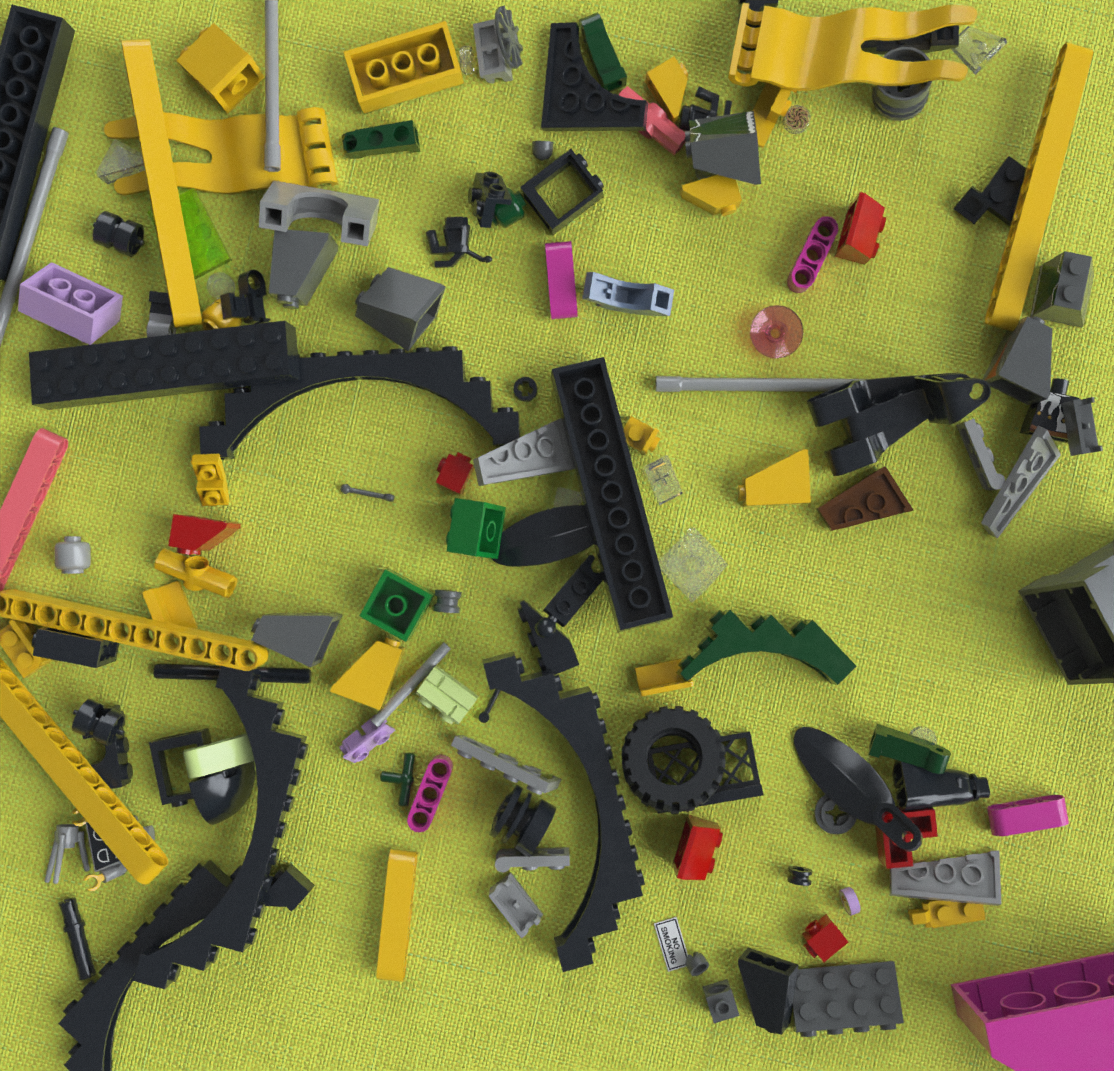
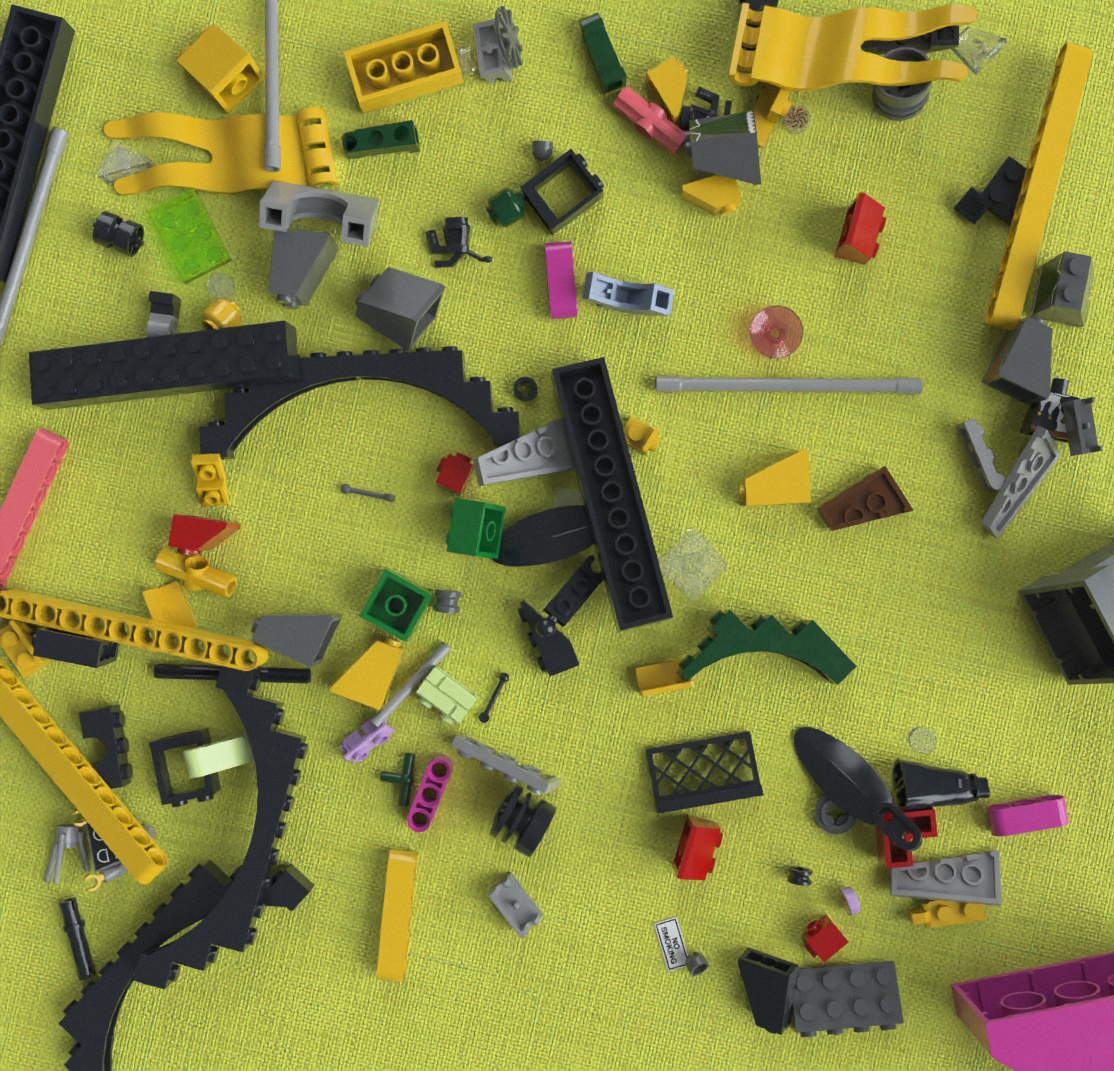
(70, 303): lavender brick -> none
(72, 555): light grey head -> none
(96, 721): black wheel -> none
(161, 182): yellow beam -> none
(223, 792): black brick -> none
(249, 301): black piece -> none
(485, 194): black bracket -> none
(542, 857): light grey plate -> none
(575, 98): black plate -> none
(614, 870): black arch -> none
(662, 479): clear slope -> none
(673, 723): black tyre -> none
(721, 1001): dark grey brick -> none
(821, 246): dark pink beam -> none
(886, 409): black piece -> none
(908, 749): dark green leg -> none

